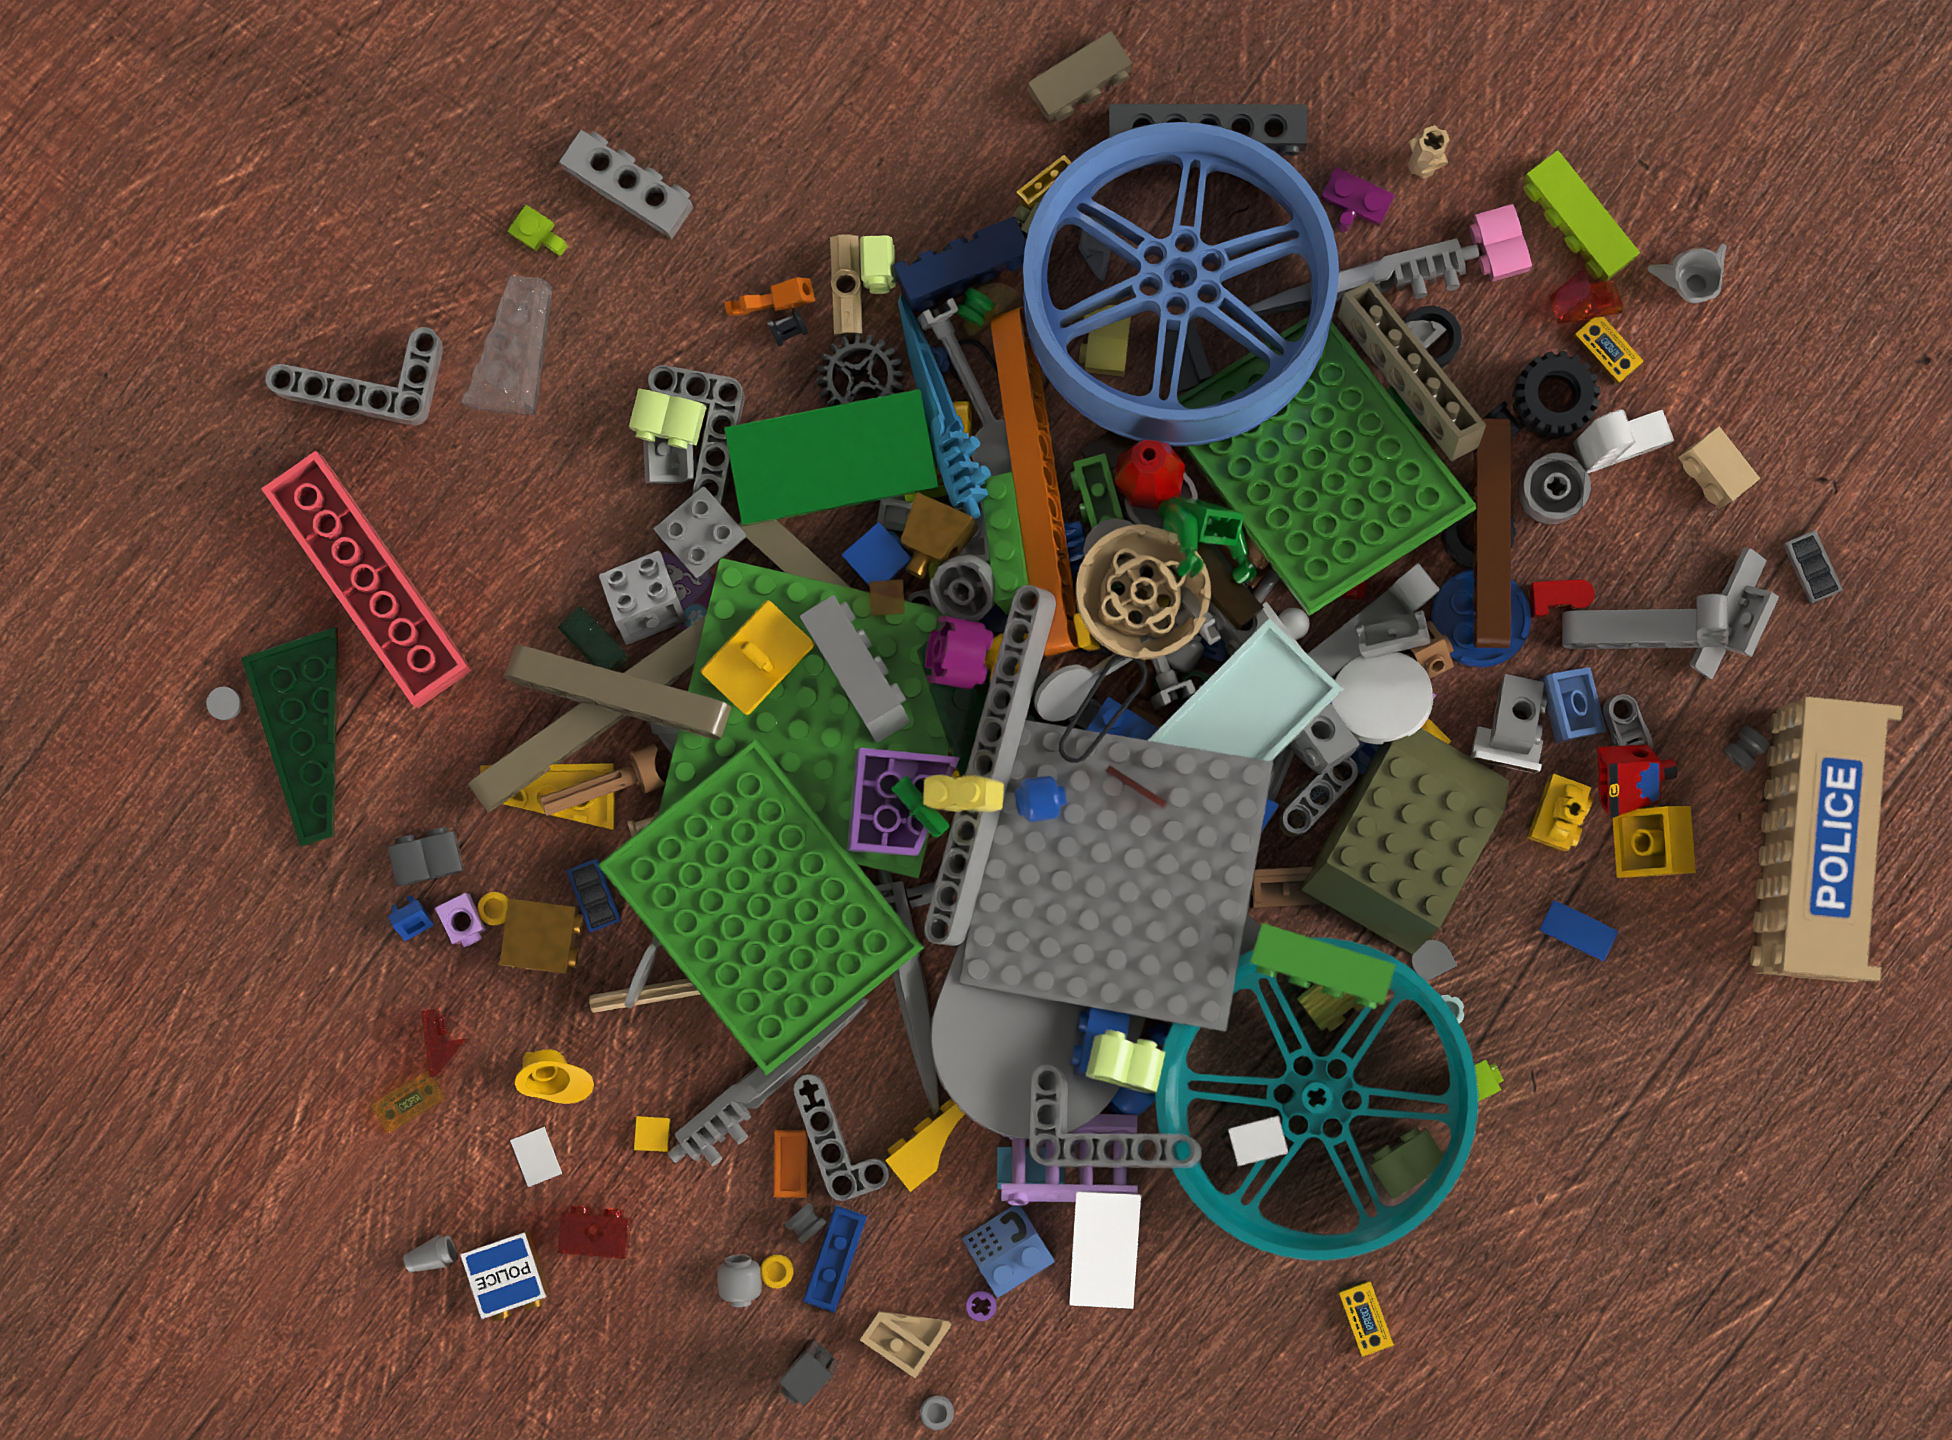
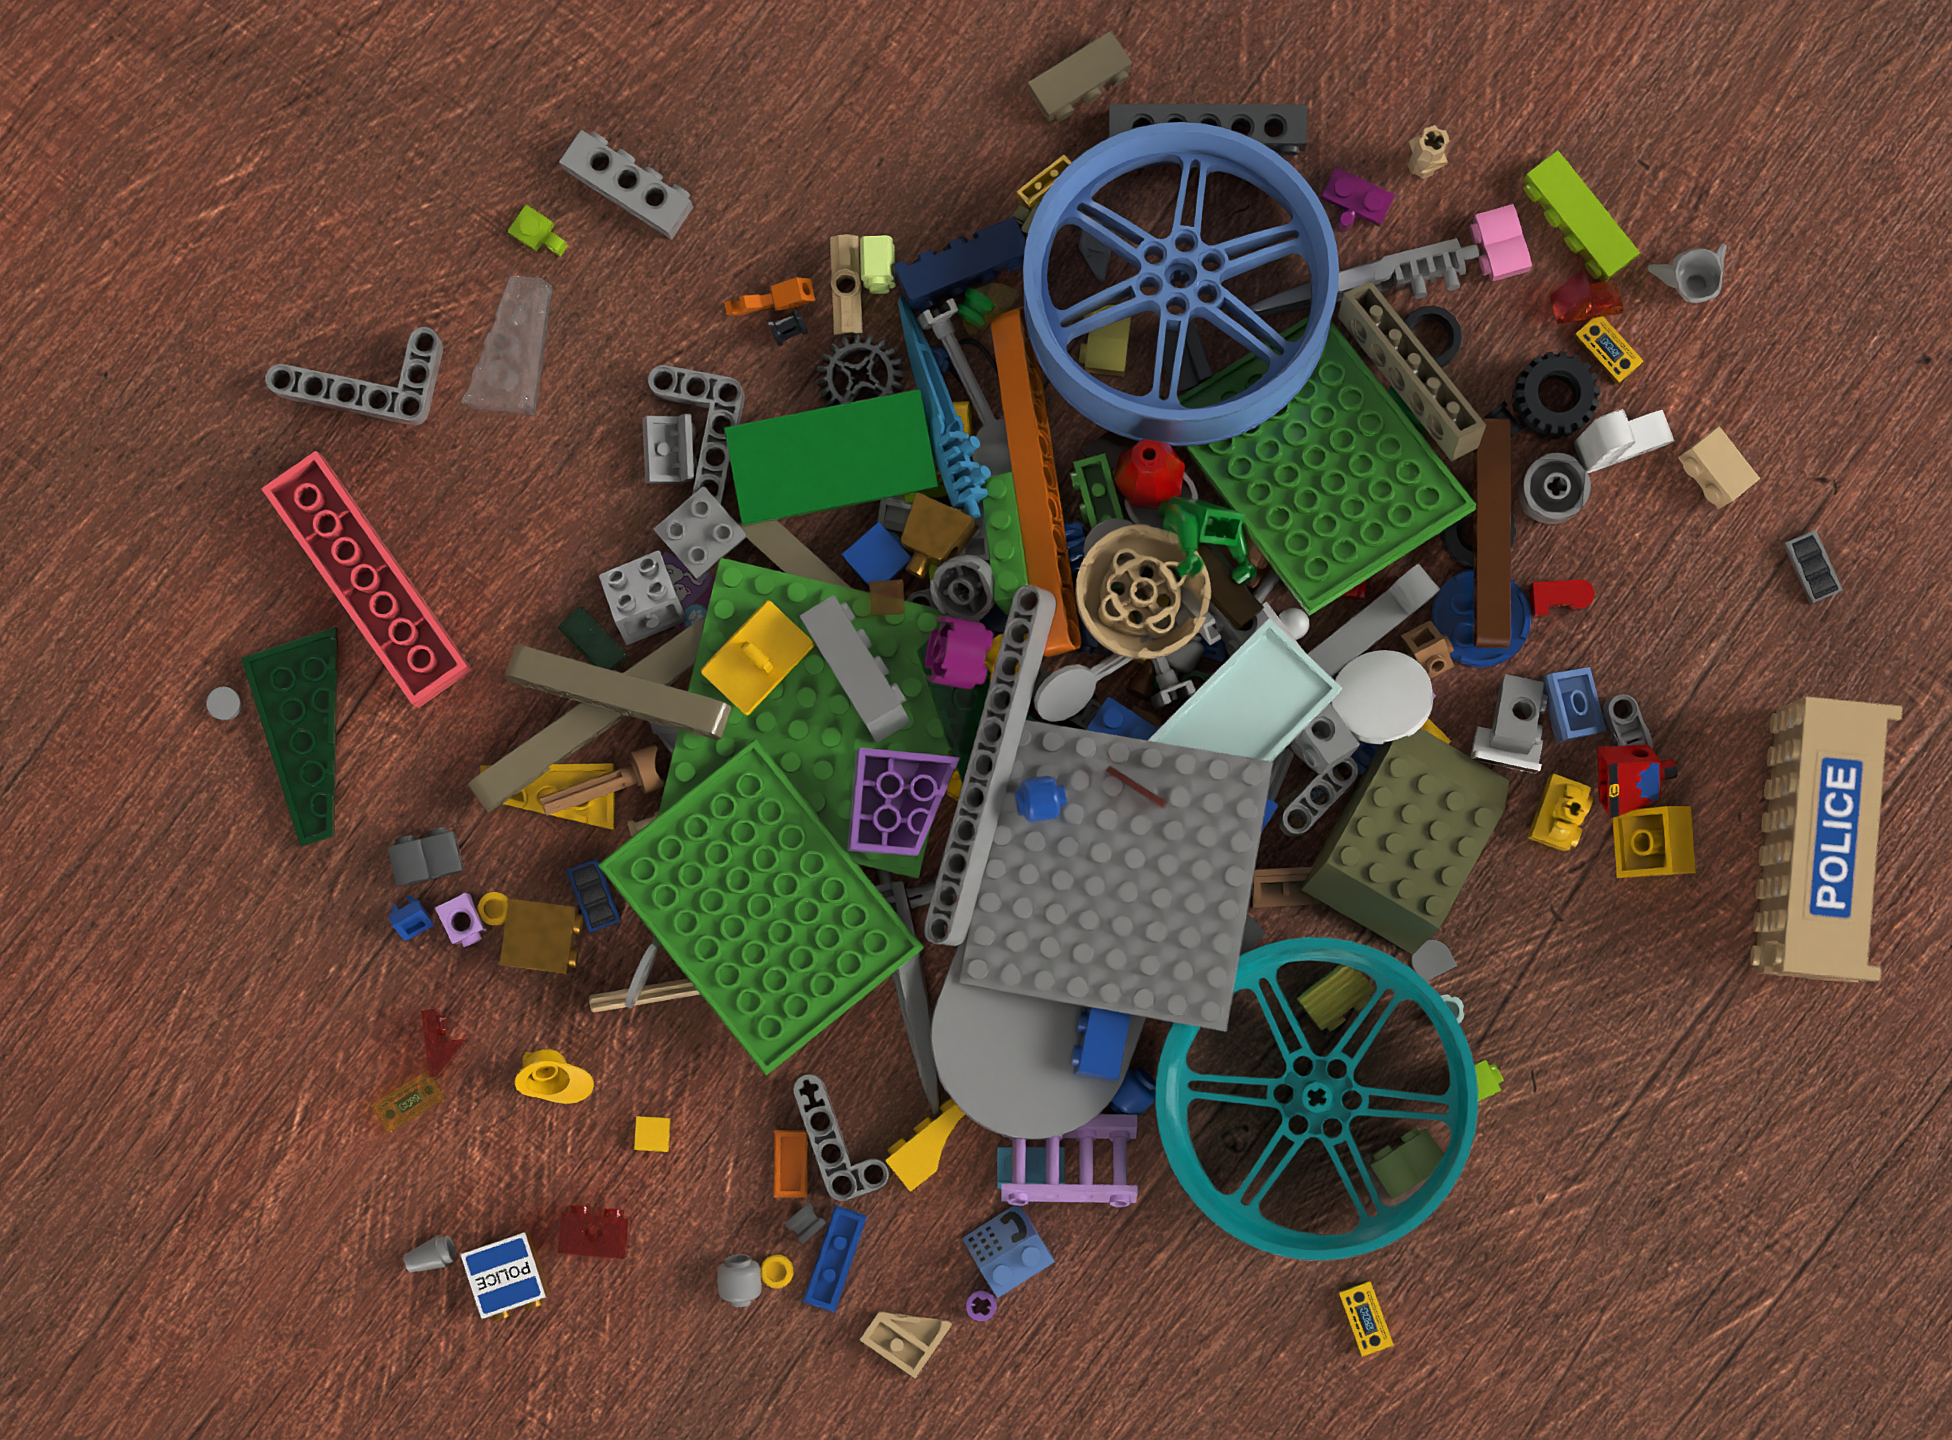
(536, 1156): white sticker -> none
(667, 418): yellowish green brick -> none
(748, 1093): light grey piece -> none
(808, 1374): dark grey brick -> none
(913, 800): green axle -> none
(937, 1412): light grey tile -> none
(963, 793): light yellow brick -> none
(1084, 638): yellow tile -> none
(1098, 1143): light grey beam -> none
(1105, 1249): white sticker -> none
(1112, 721): black piece -> none
(1125, 1062): yellowish green brick -> none
(1158, 1033): blue hand -> none
(1258, 1141): white sticker -> none
(1323, 964): bright green brick -> none
(1393, 635): light grey hinge -> none
(1426, 331): light grey tile -> none
(1579, 931): blue slope -> none
(1650, 627): light grey beam -> none
(1744, 749): dark grey wheel -> none
(1747, 613): light grey bracket -> none

